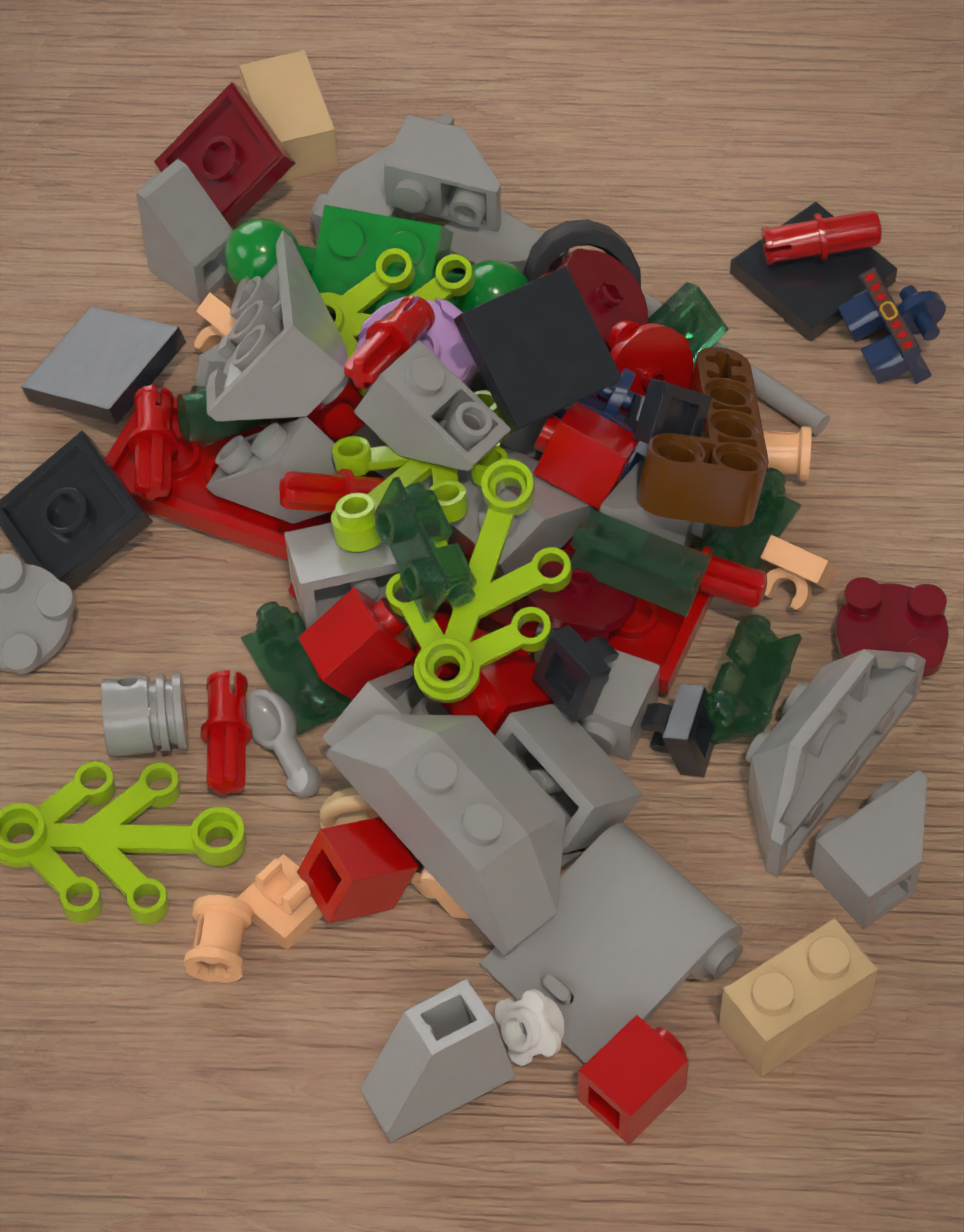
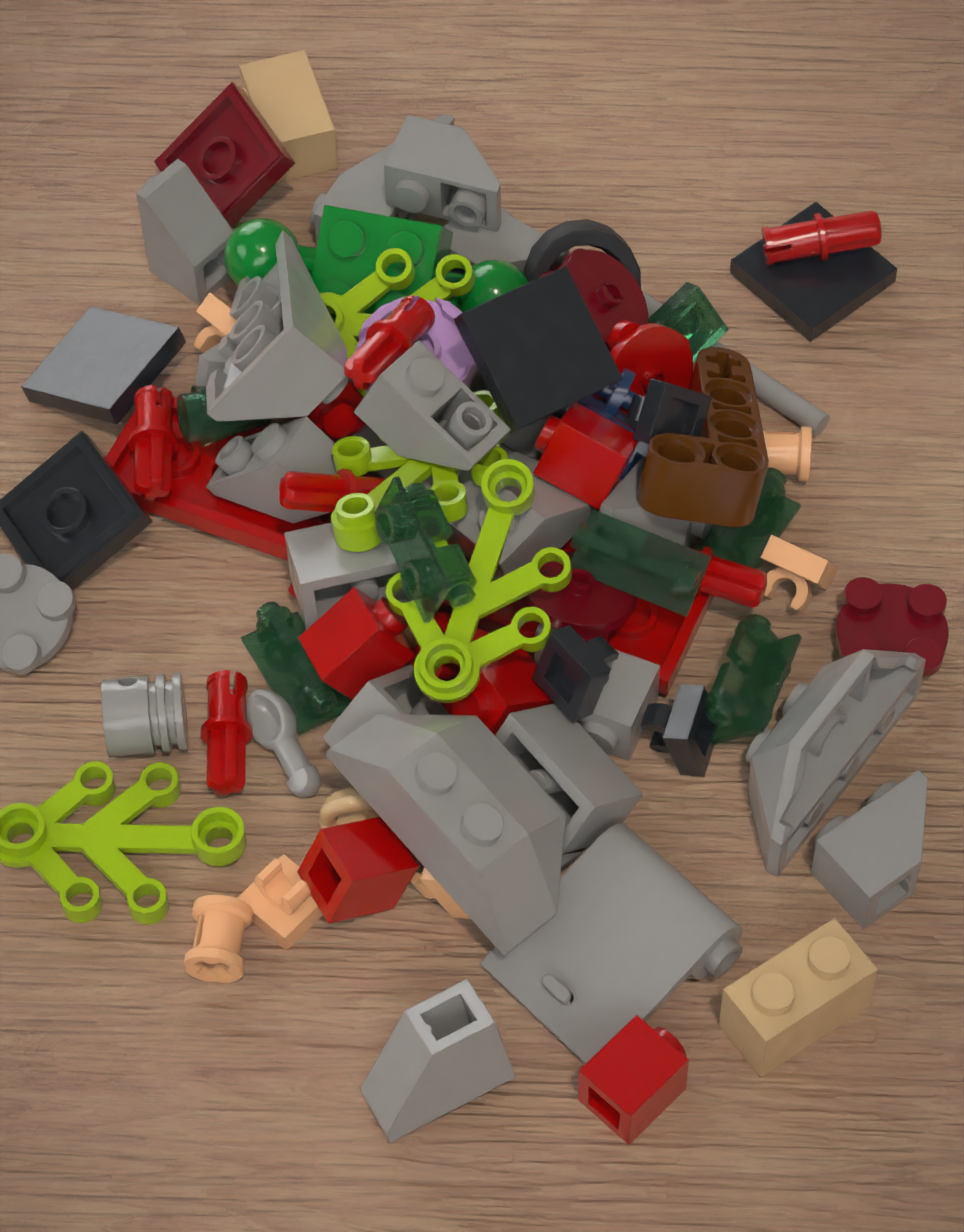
(530, 1026): white plate -> none
(899, 349): dark blue hips -> none

